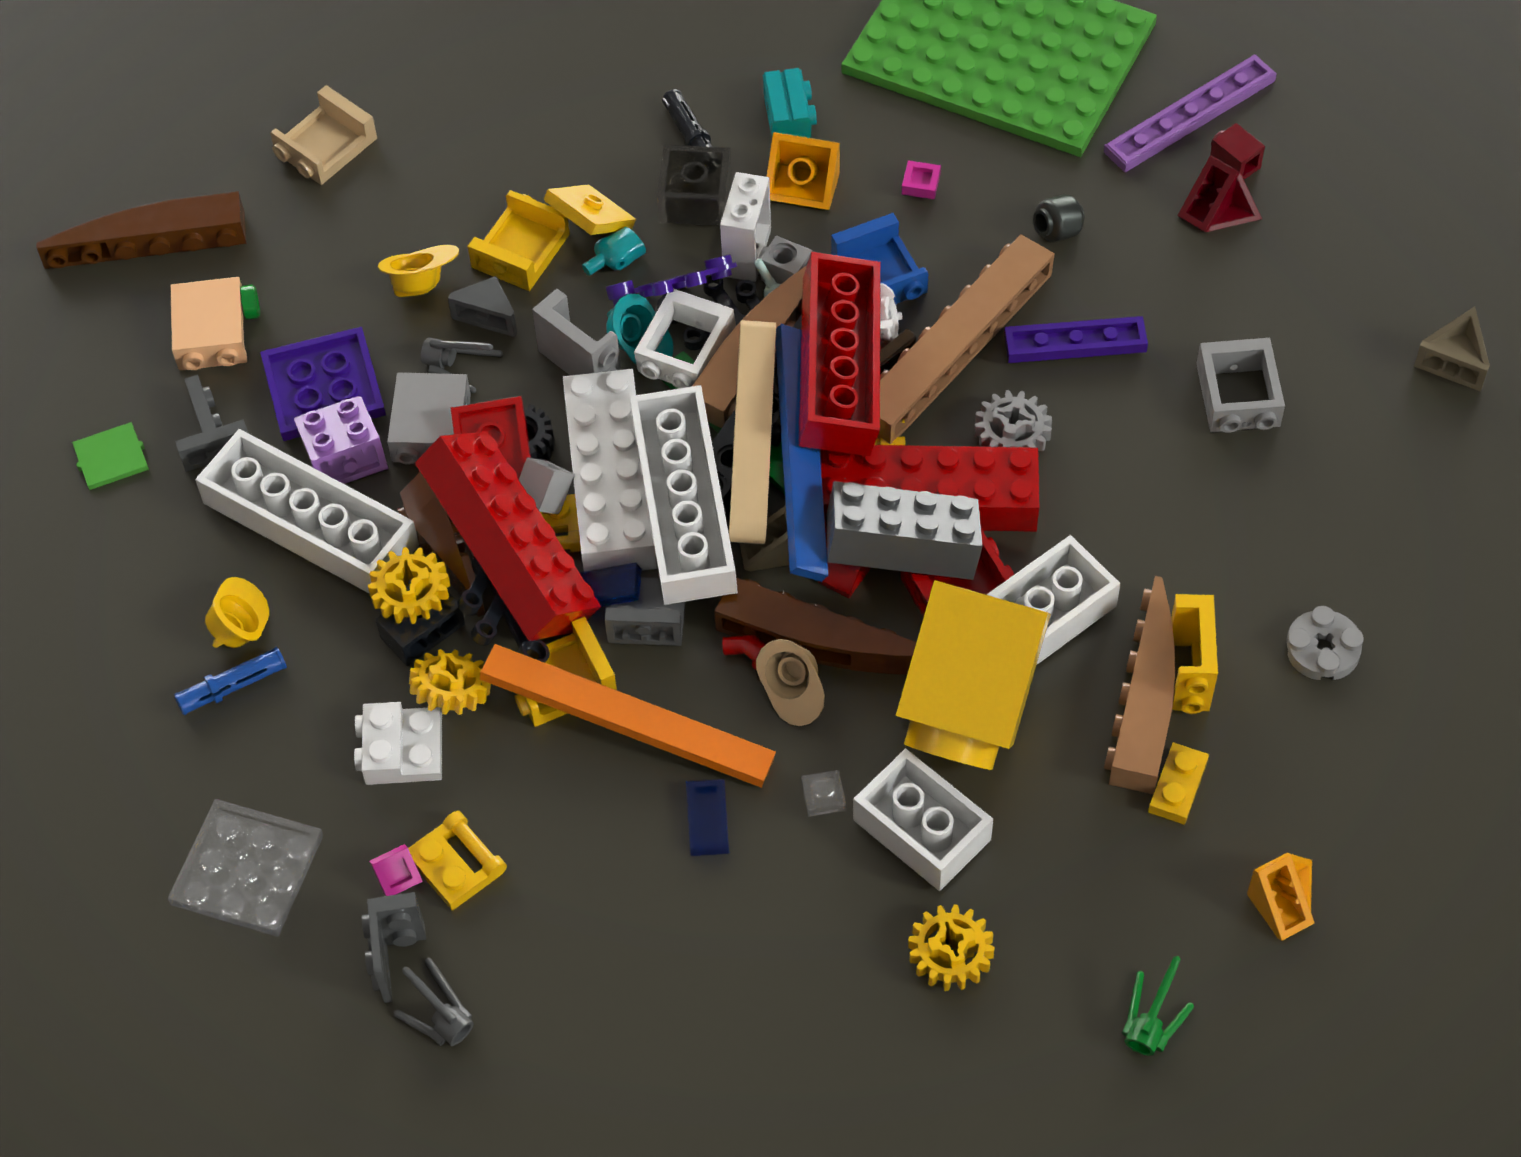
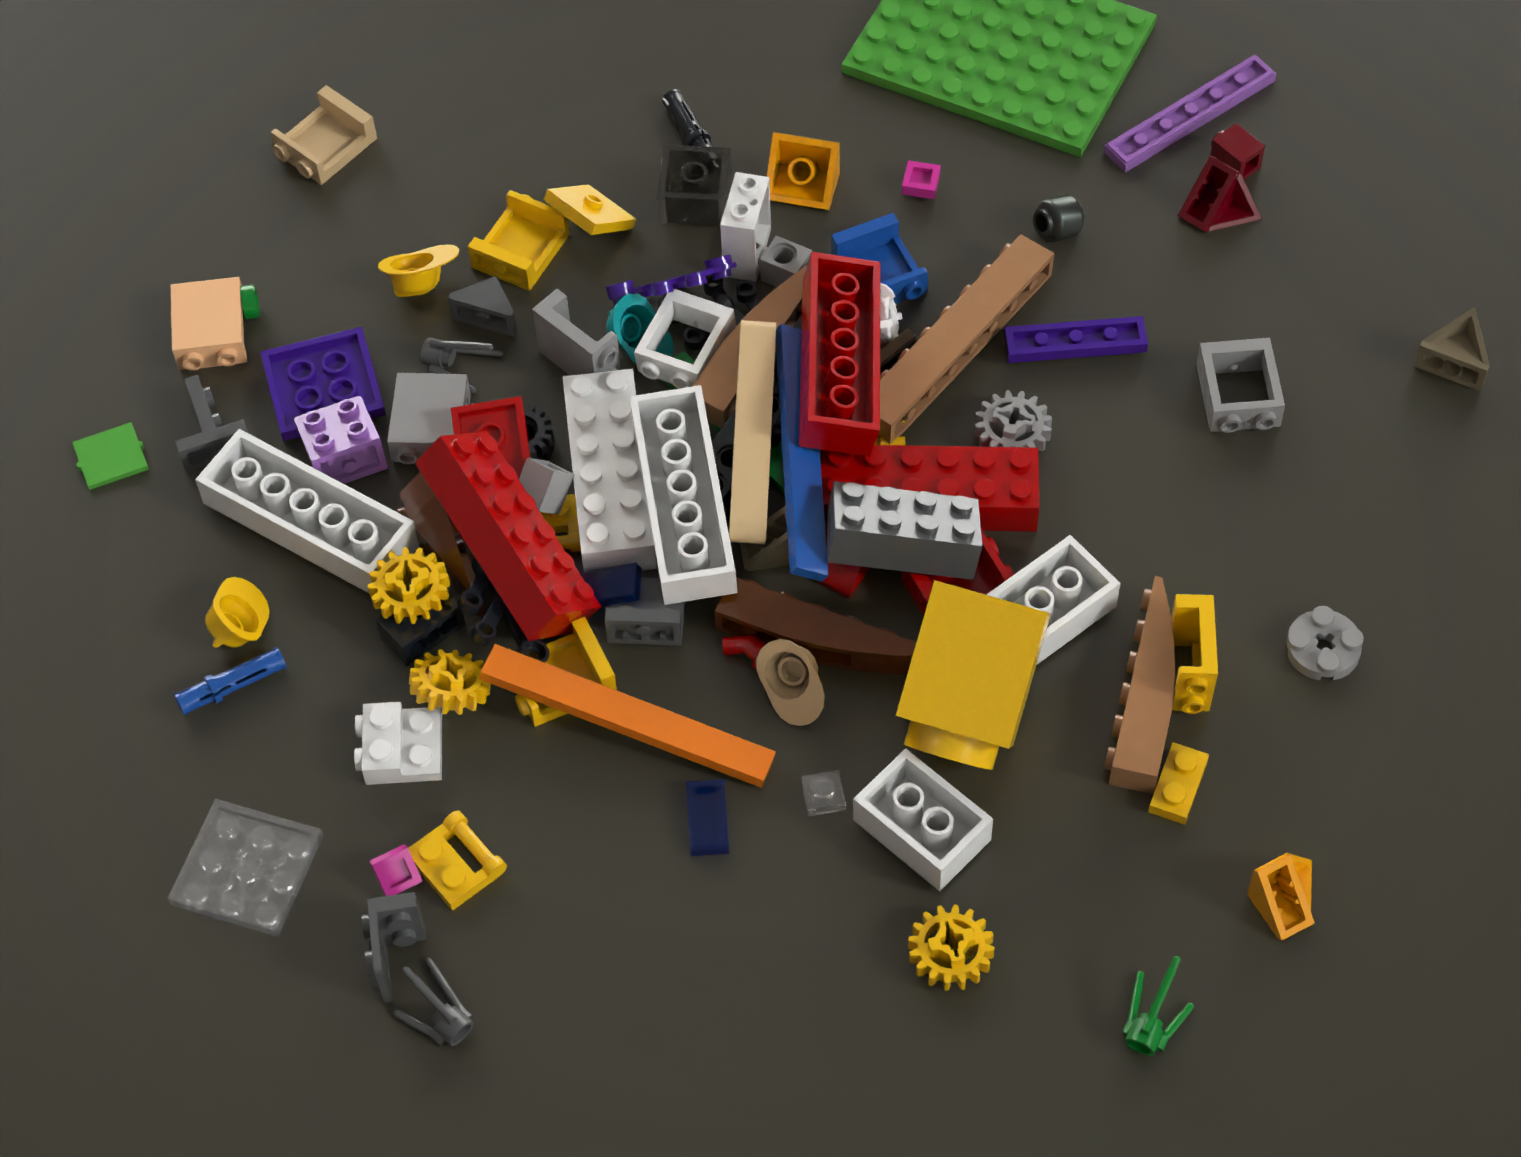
(150, 231): reddish brown slope -> none
(615, 251): teal piece -> none
(768, 279): light aqua hand -> none
(787, 102): teal brick -> none

